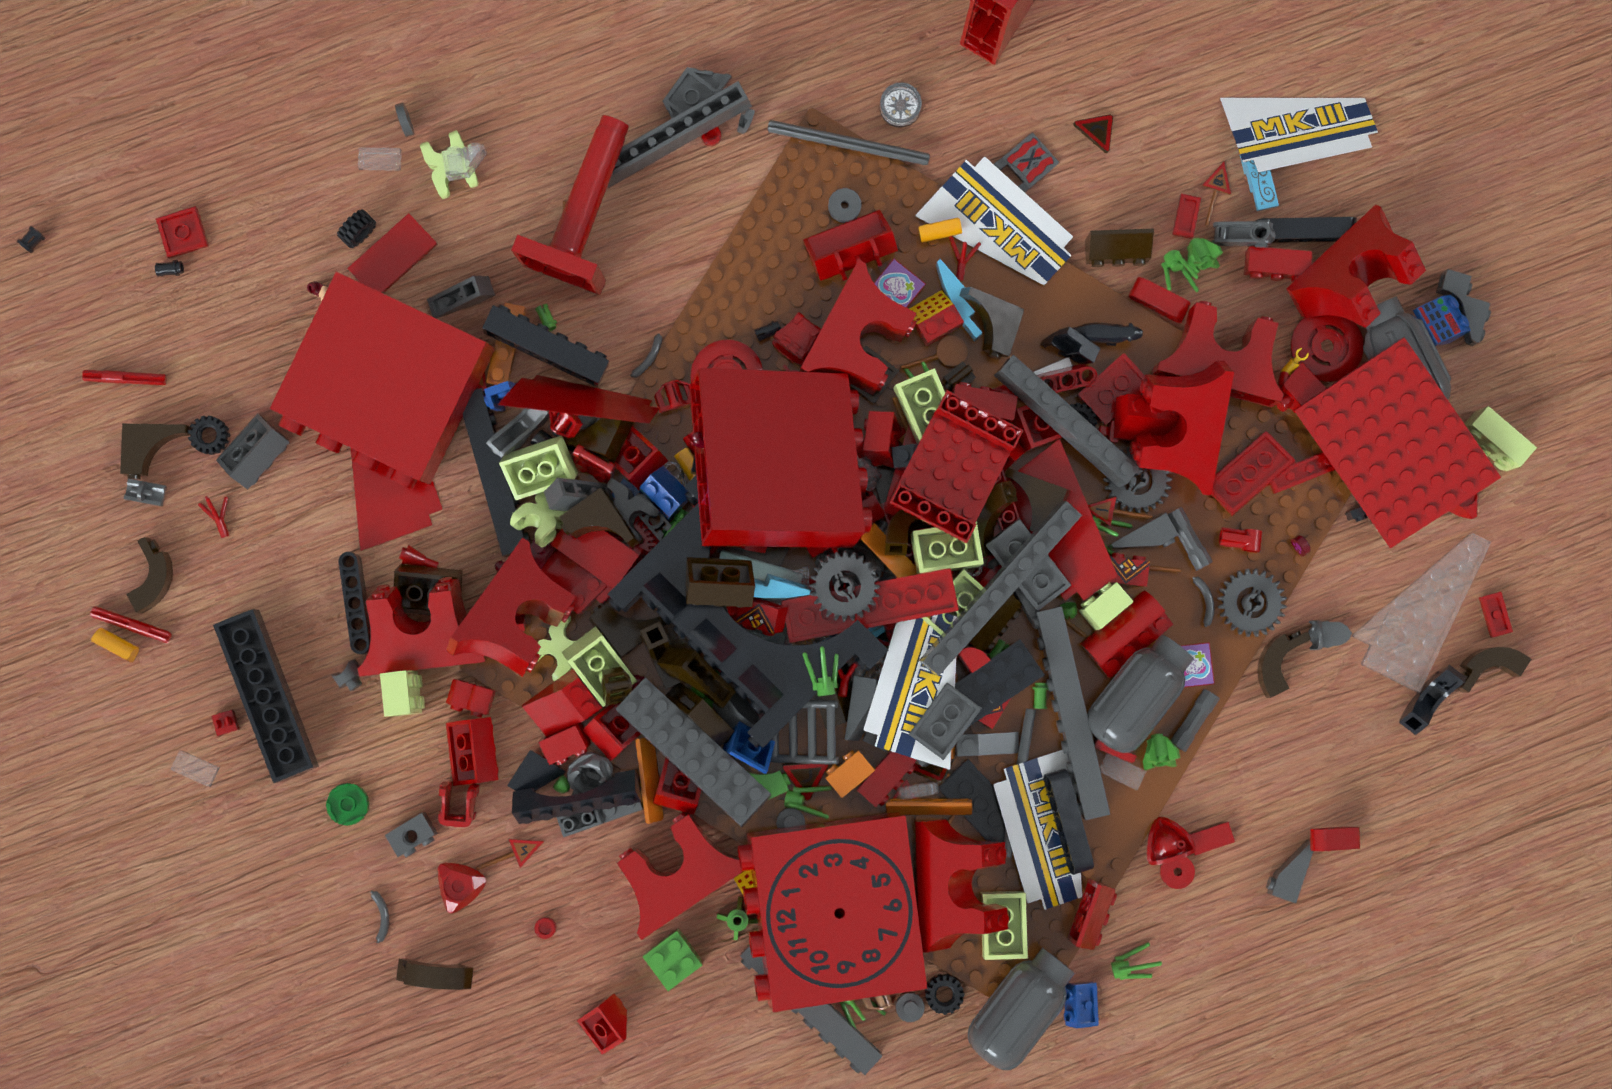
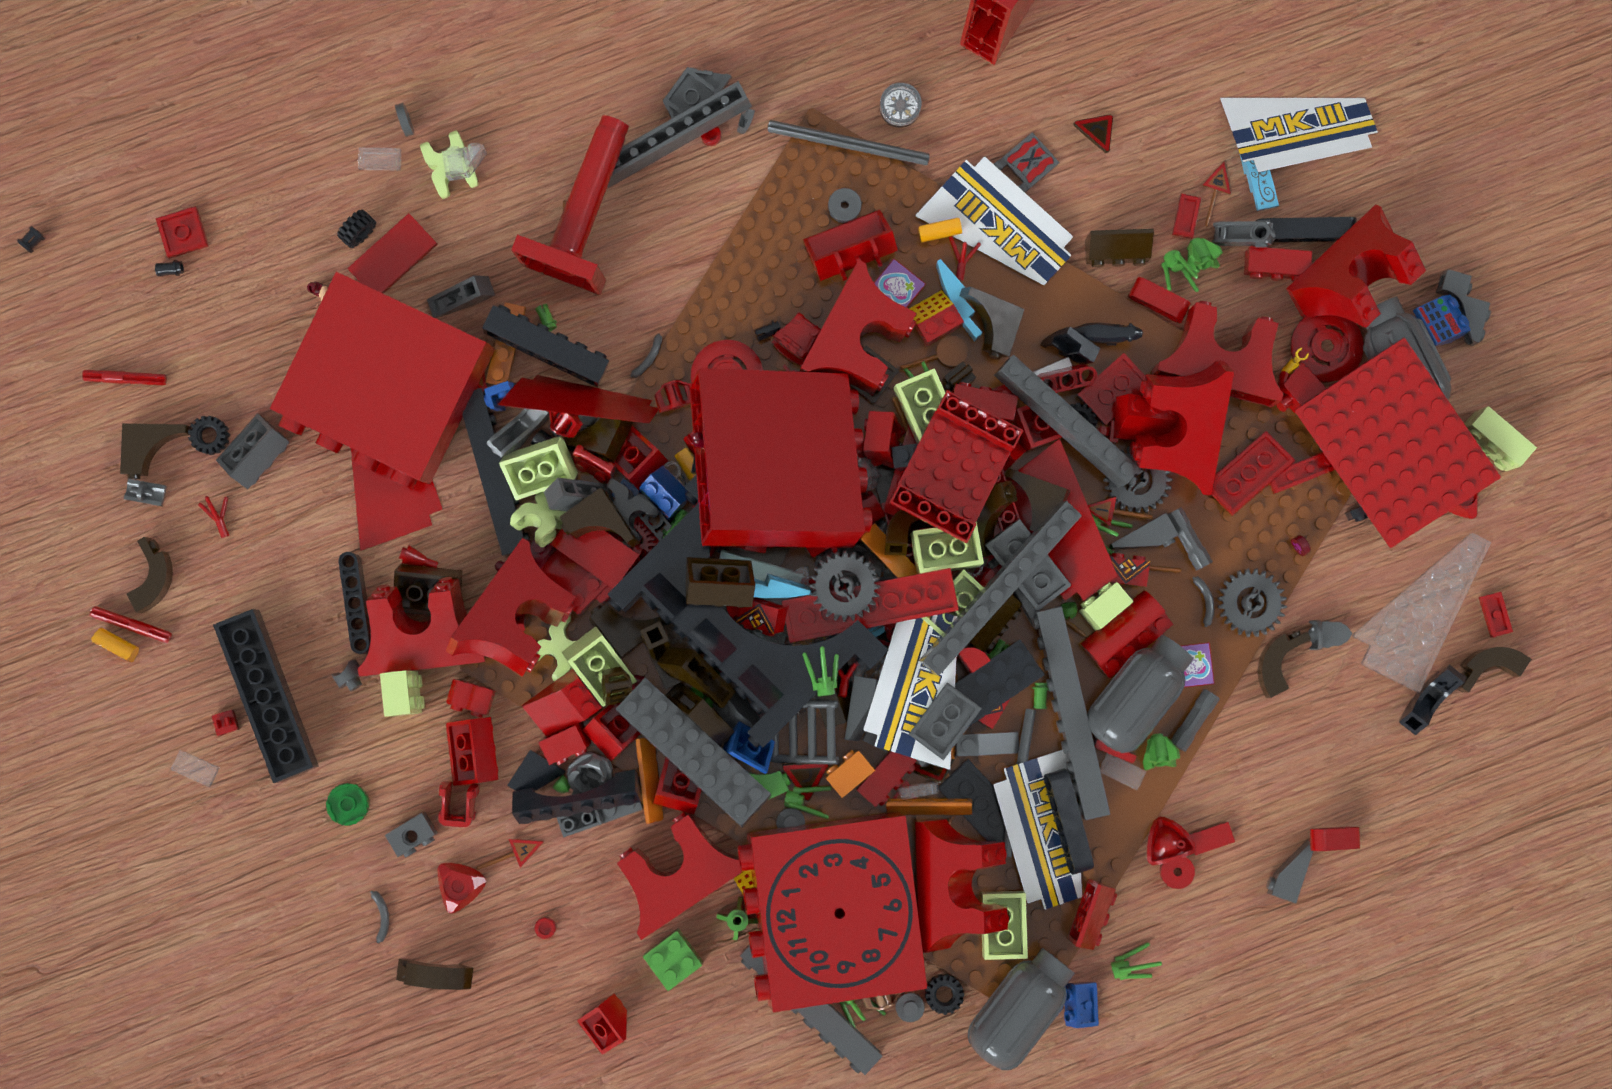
(1247, 539): red piece -> none

